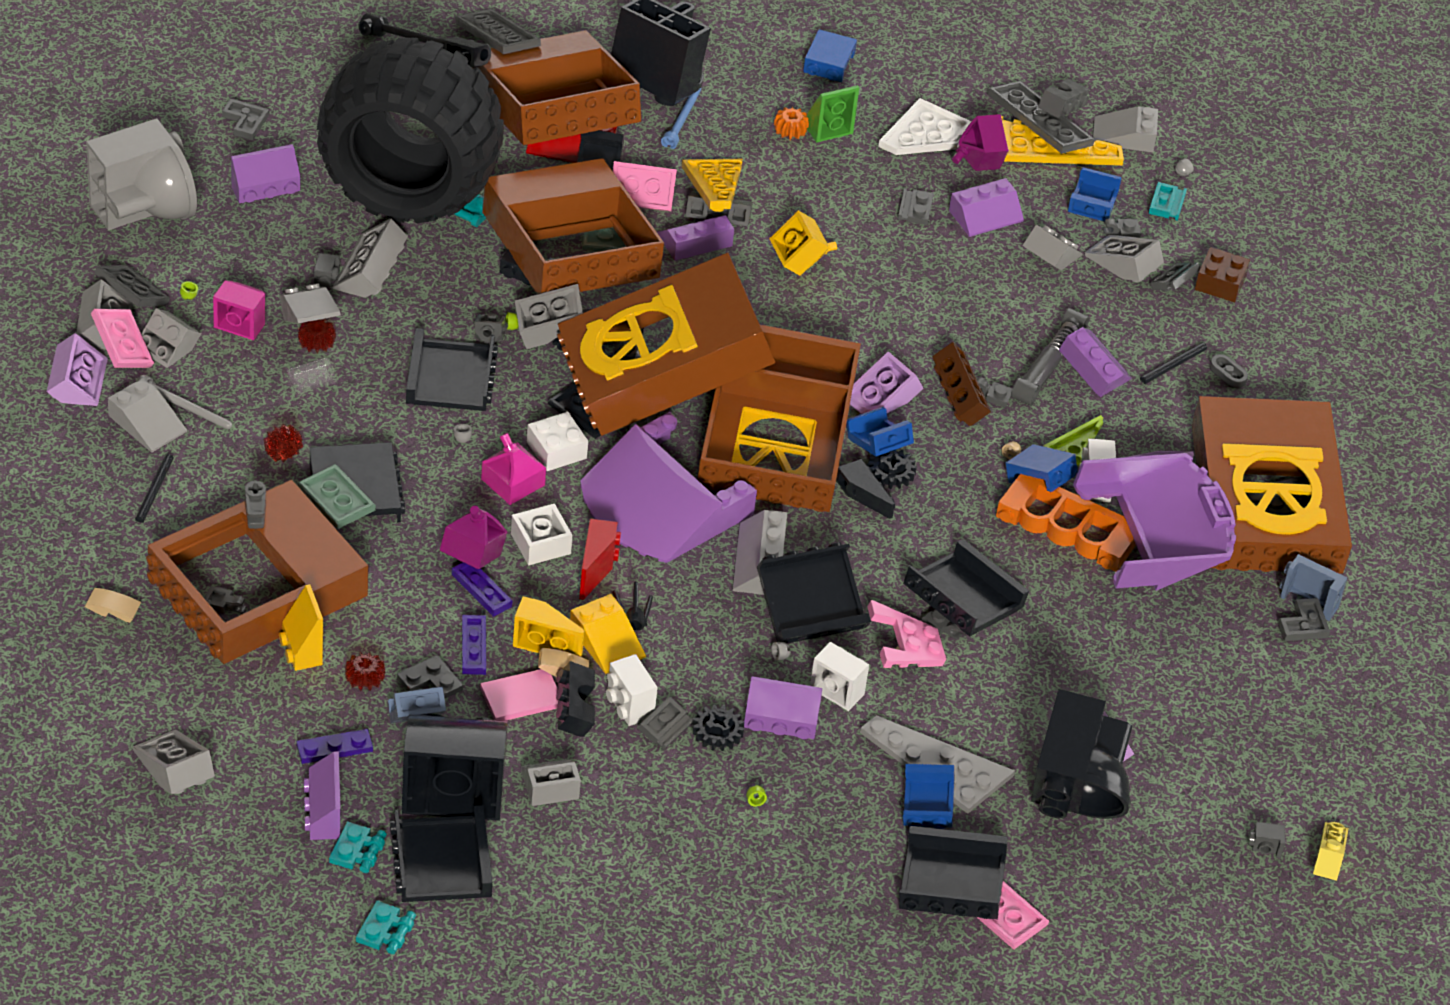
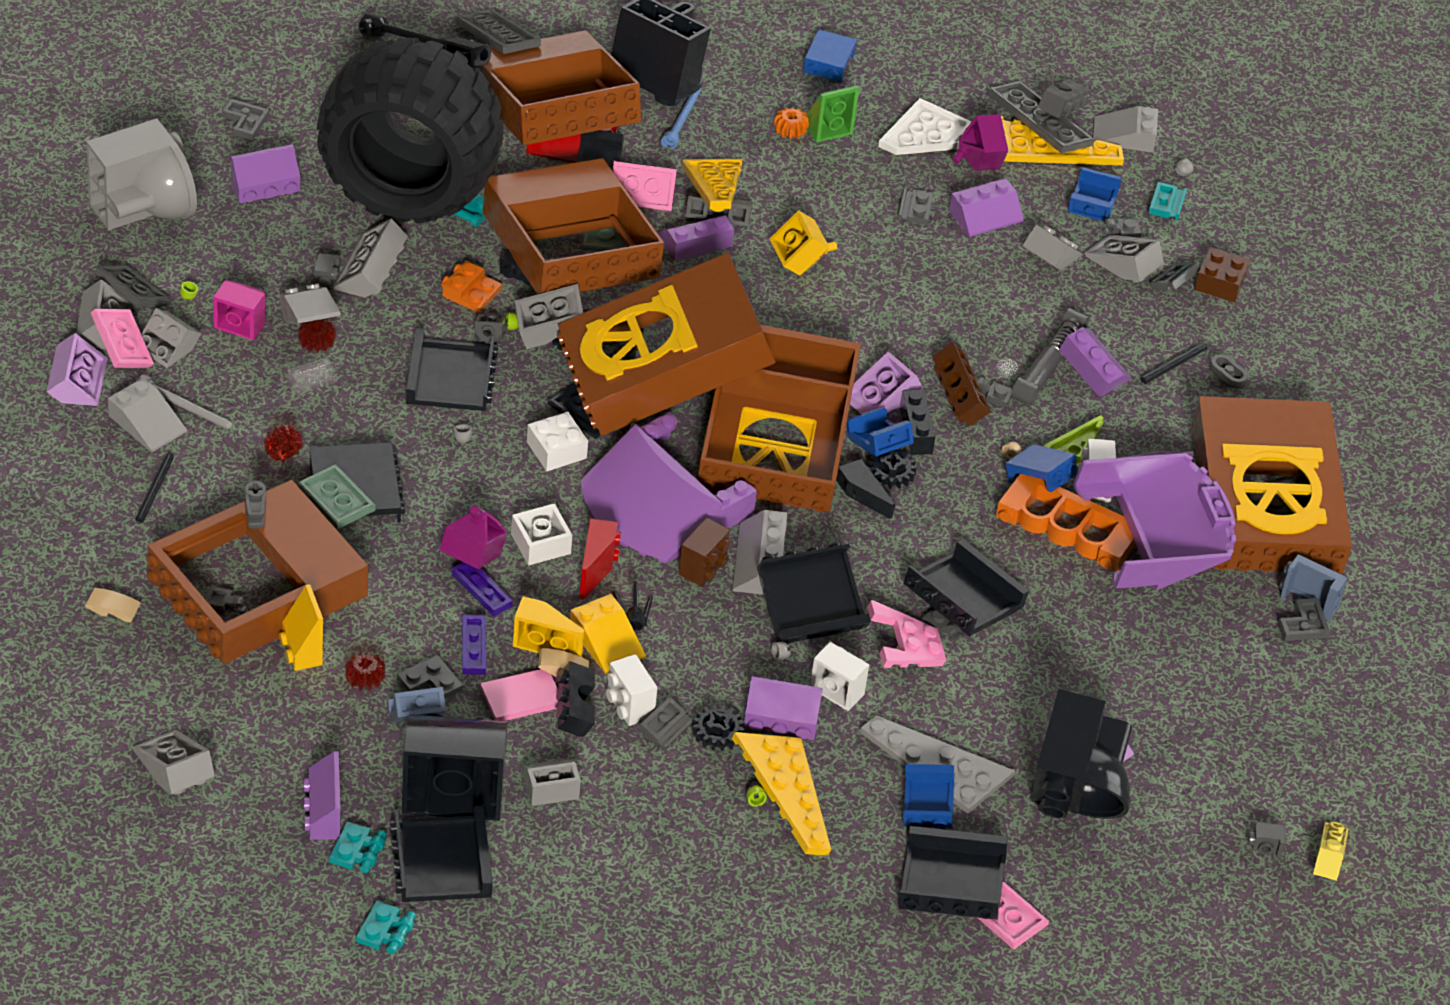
(346, 743): dark purple plate -> none
(470, 286): none -> orange plate
(513, 472): dark pink piece -> none
(704, 552): none -> reddish brown brick
(787, 780): none -> yellow wing
(916, 410): none -> black arch
(1007, 368): none -> clear tile

